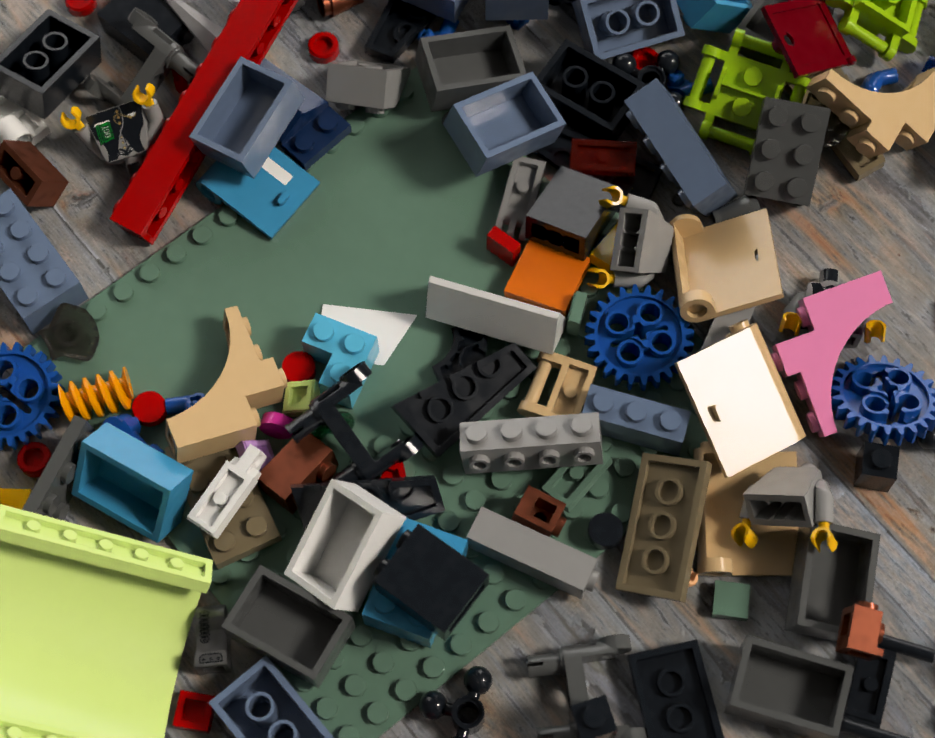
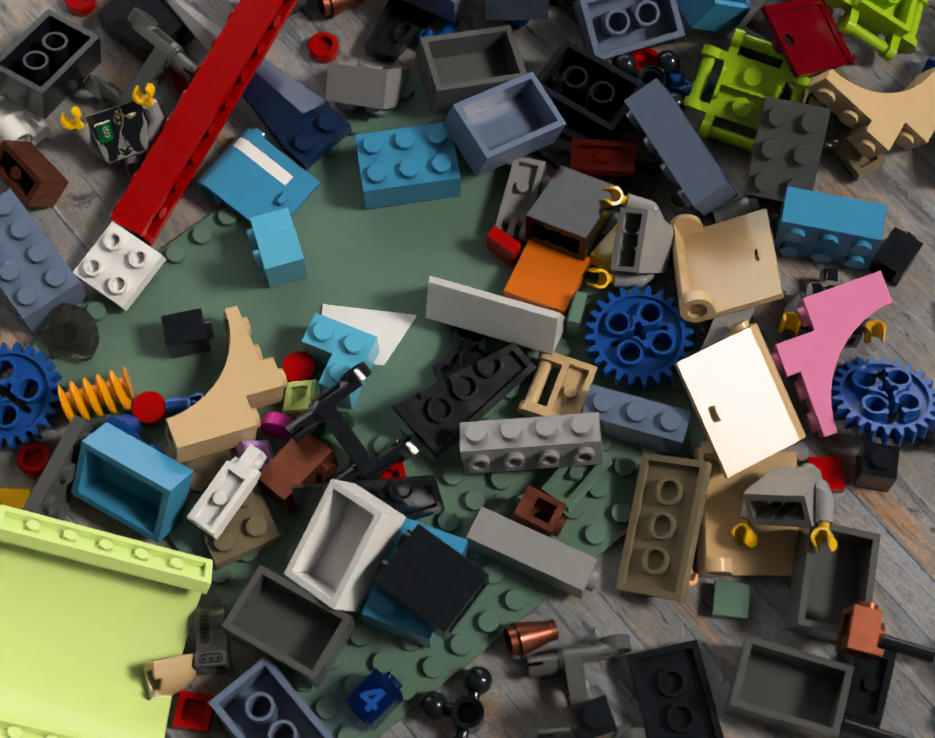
(119, 266): none -> white plate
(169, 675): none -> tan brick
(187, 333): none -> black brick
(247, 117): sand blue piece -> none
(279, 250): none -> medium azure brick
(375, 698): none -> clear blue brick
(407, 165): none -> dark azure piece
(528, 636): none -> copper cone
(605, 531): black tile -> none
(829, 228): none -> dark azure piece
(831, 471): none -> red tile
(876, 80): blue arm -> none
(896, 255): none -> black brick

